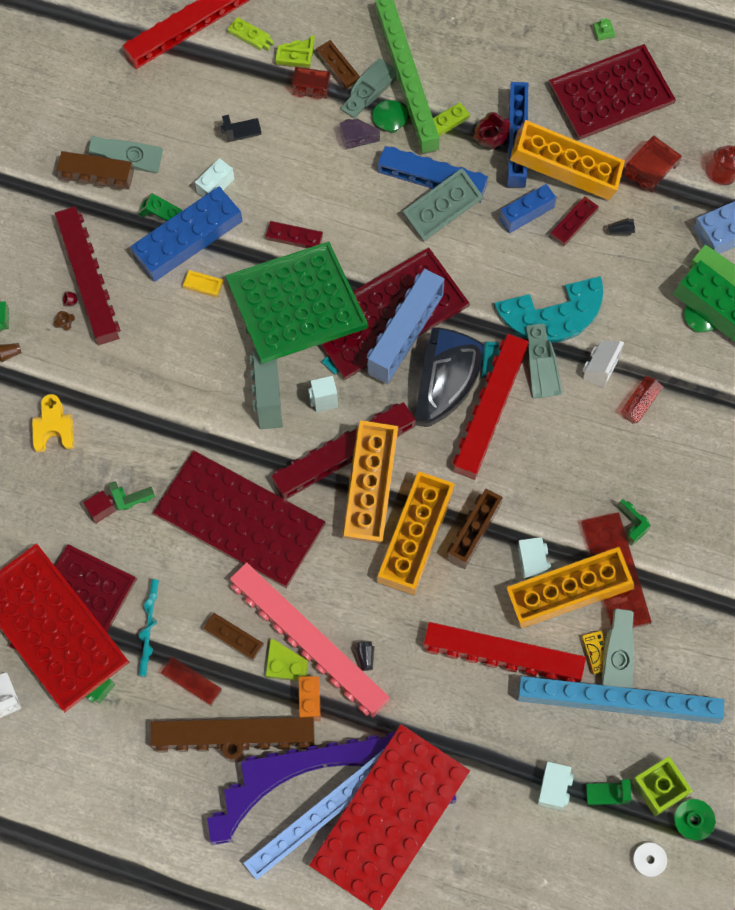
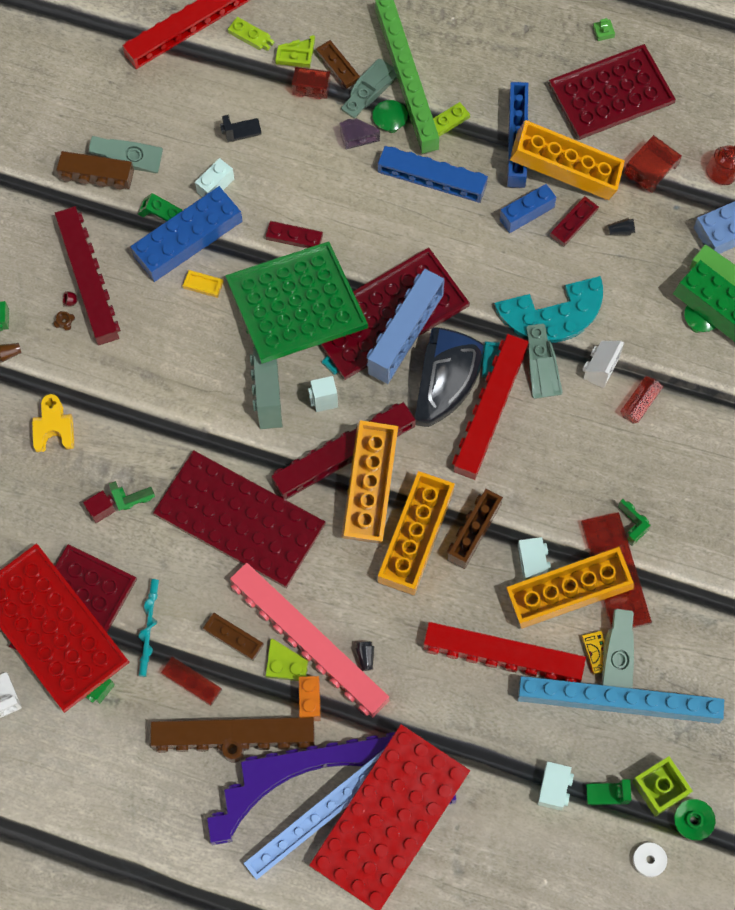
(443, 204): sand green plate -> none
(492, 130): dark red hair -> none

